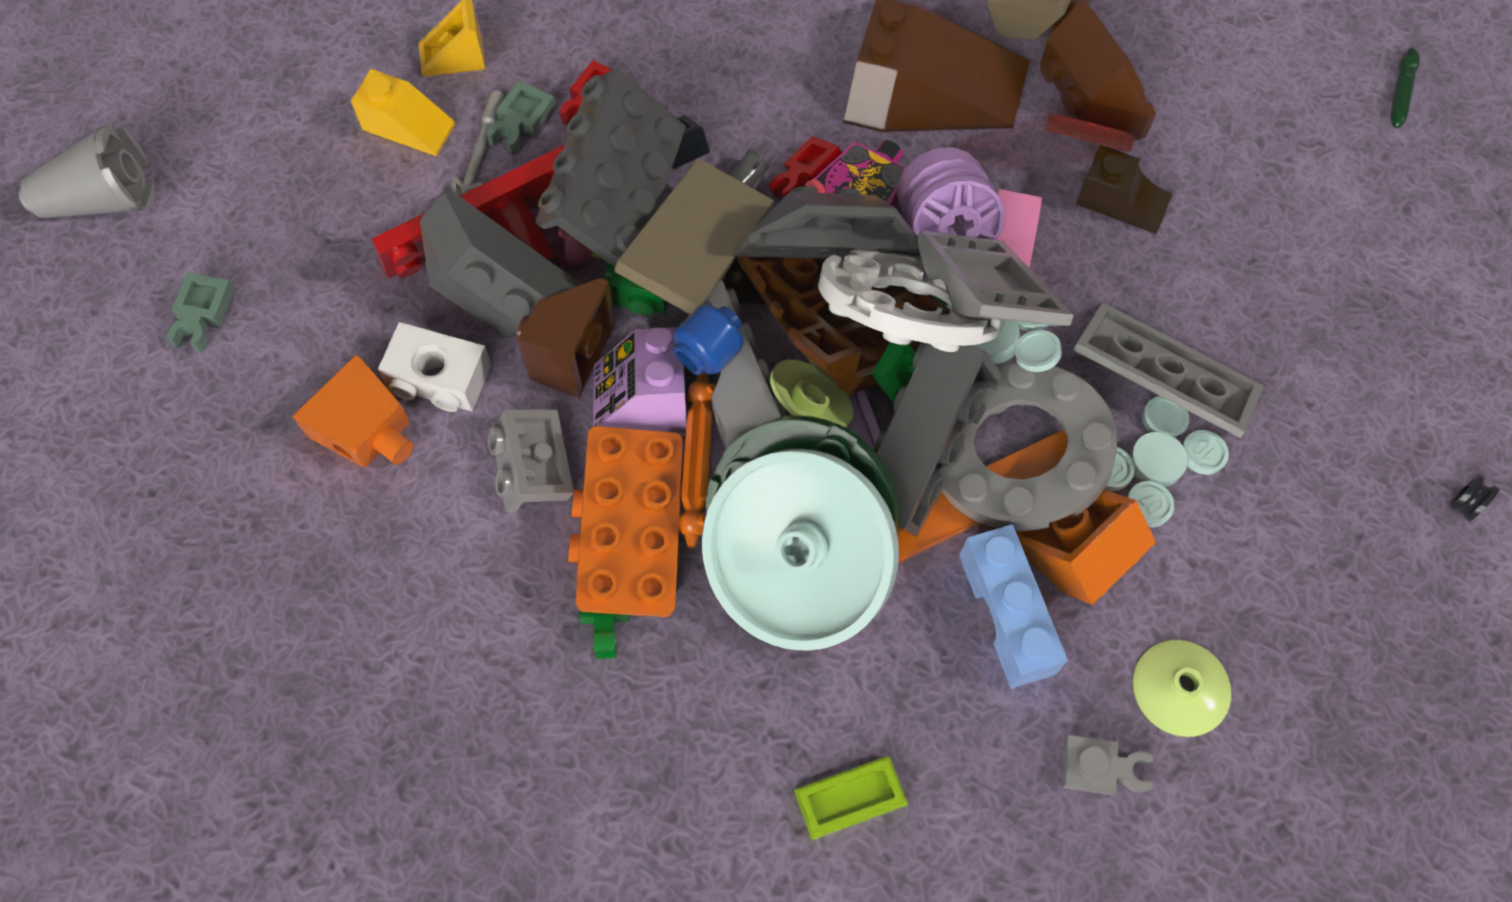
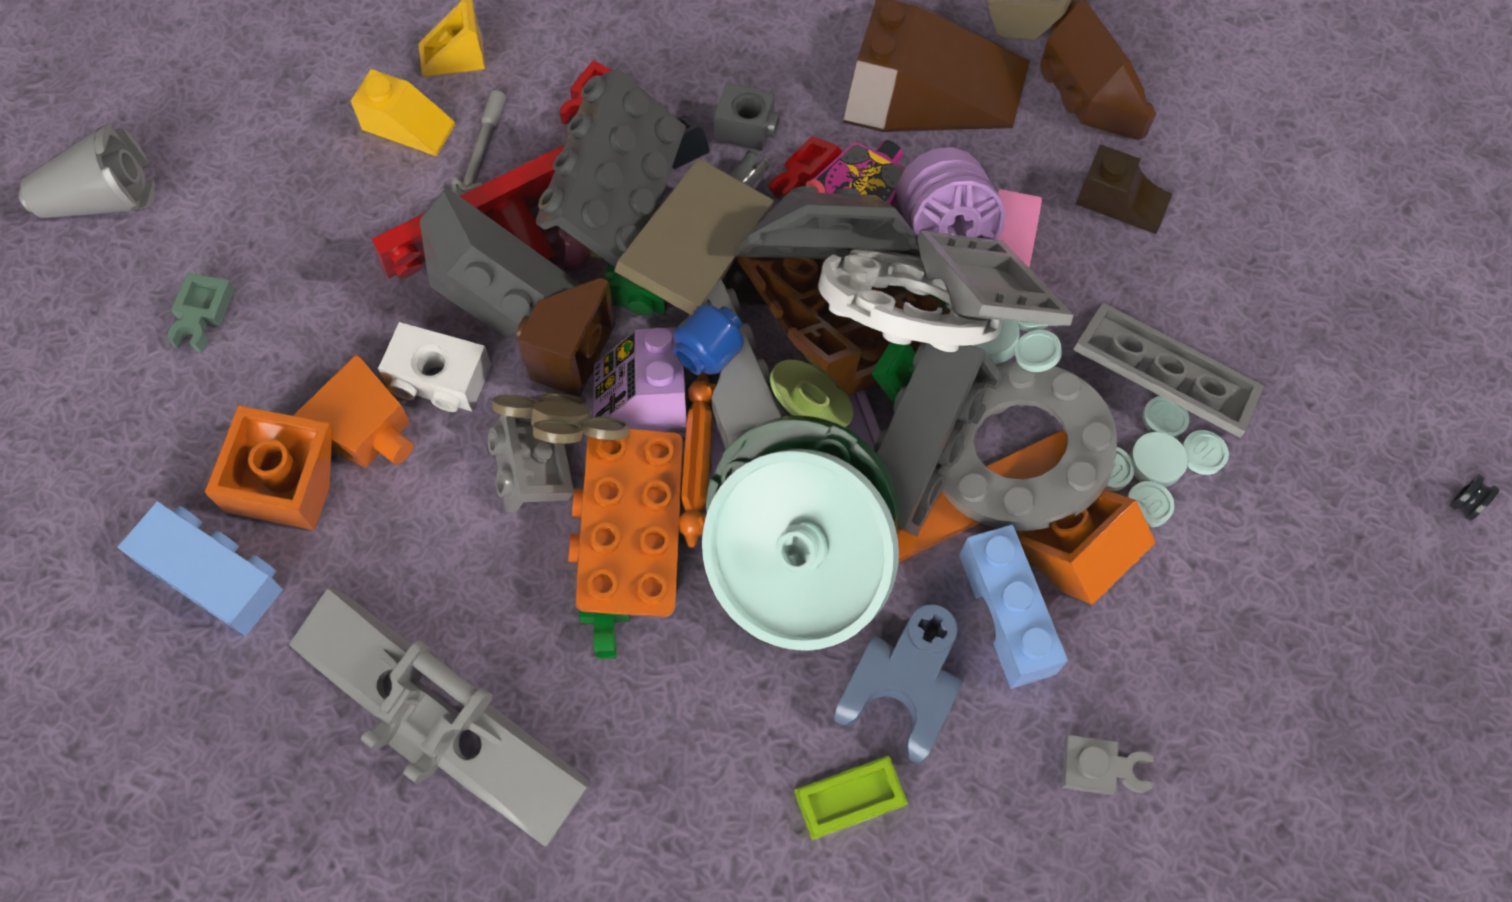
(202, 566): none -> light blue brick
(273, 468): none -> orange slope
(511, 770): none -> light grey piece
(521, 111): sand green plate -> none
(561, 417): none -> dark tan piece
(745, 116): none -> dark grey brick
(909, 674): none -> sand blue piece
(1089, 131): clear red tile -> none
(1167, 703): yellowish green dish -> none
(1404, 87): dark green piece -> none

